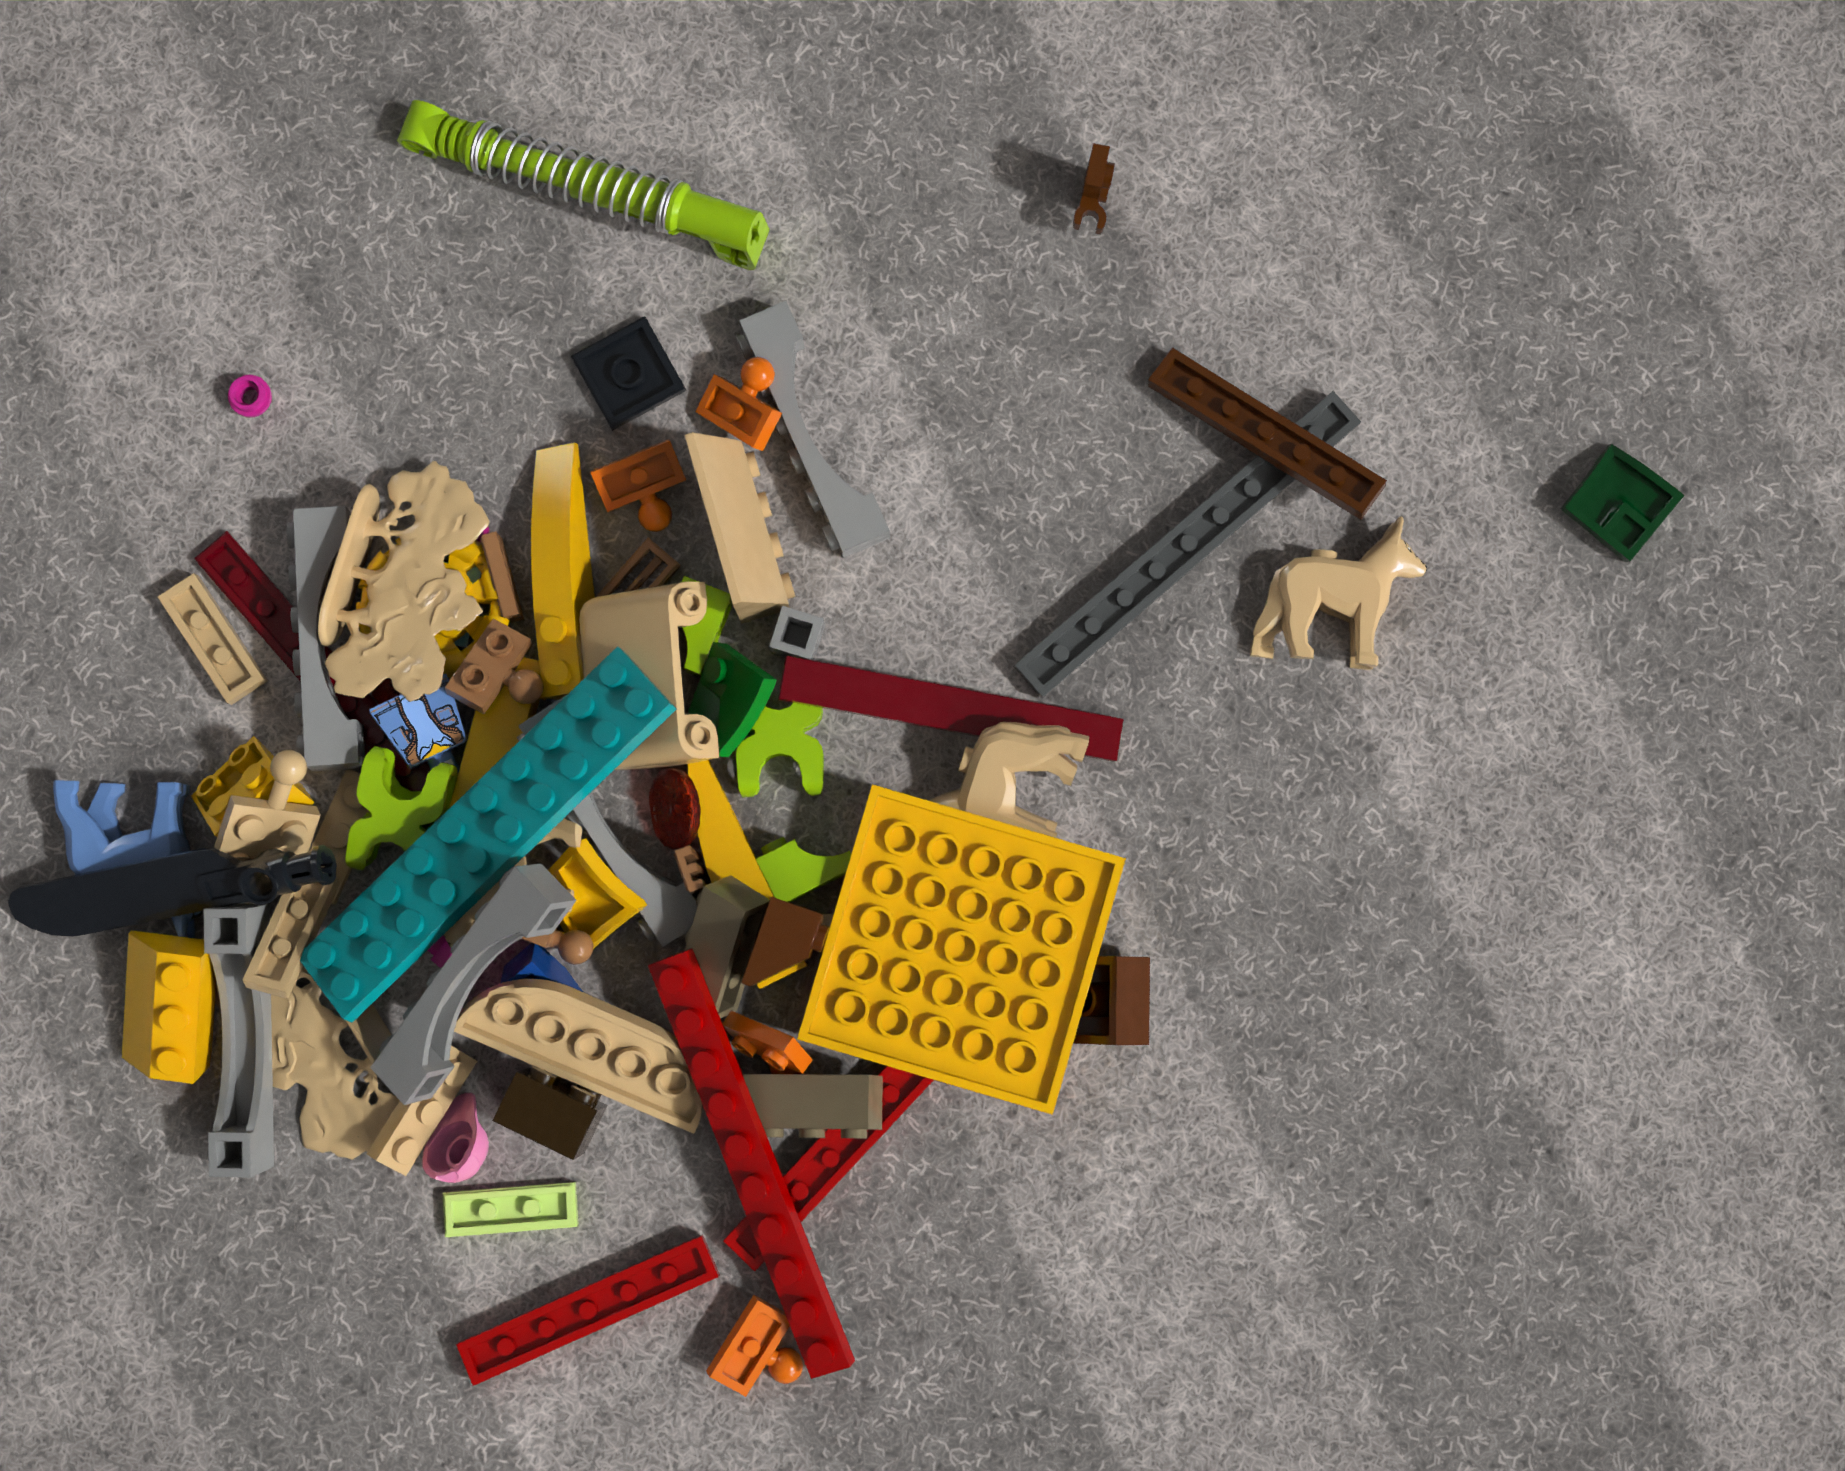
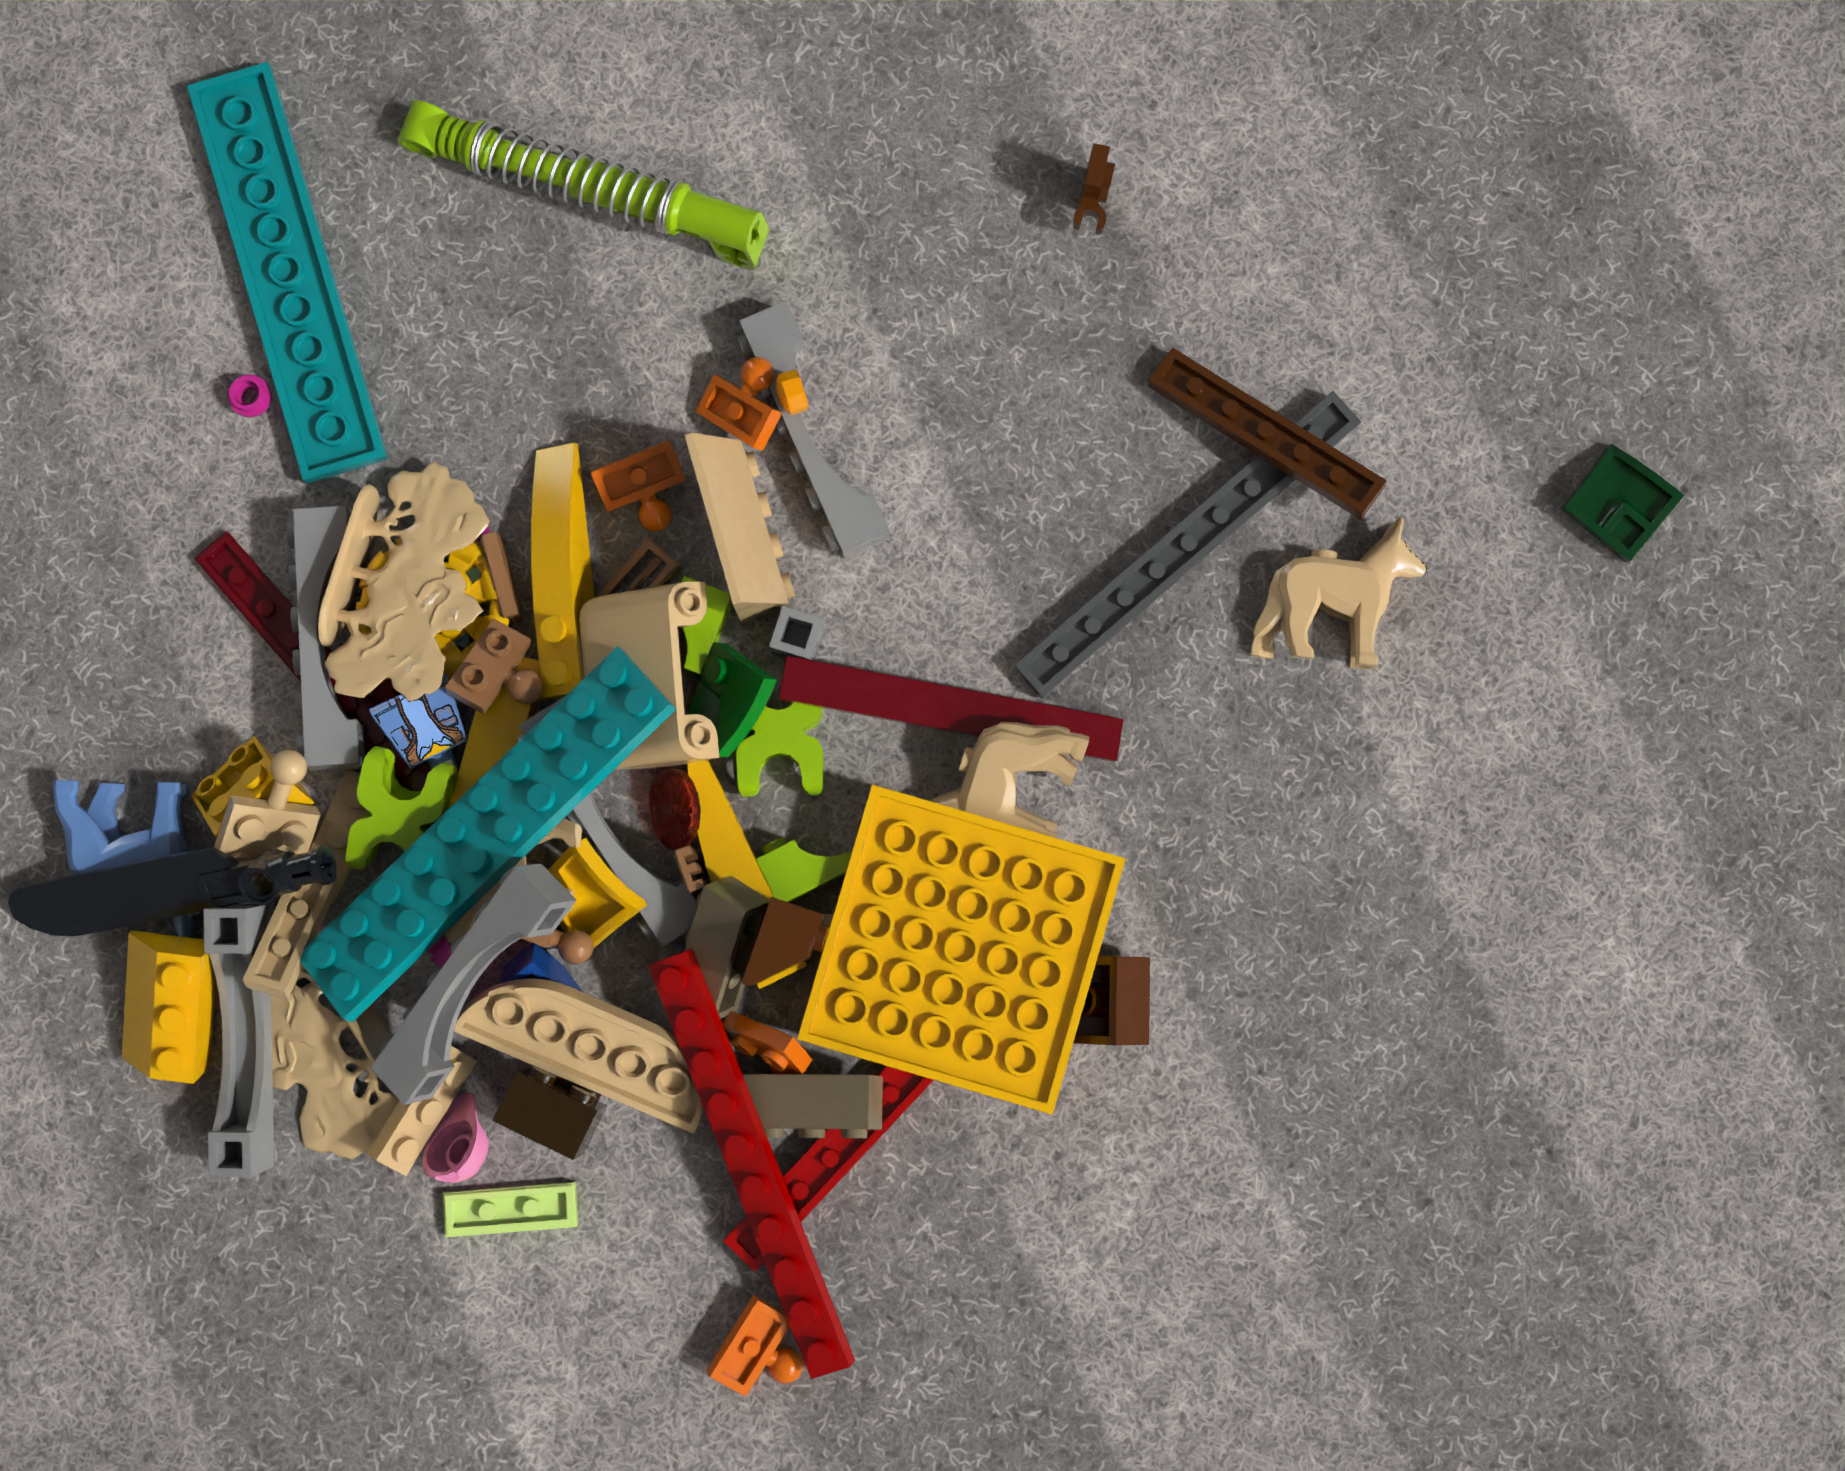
(212, 639): tan plate -> none
(287, 273): none -> teal plate
(587, 1309): red plate -> none
(628, 373): black tile -> none
(791, 392): none -> light orange tile

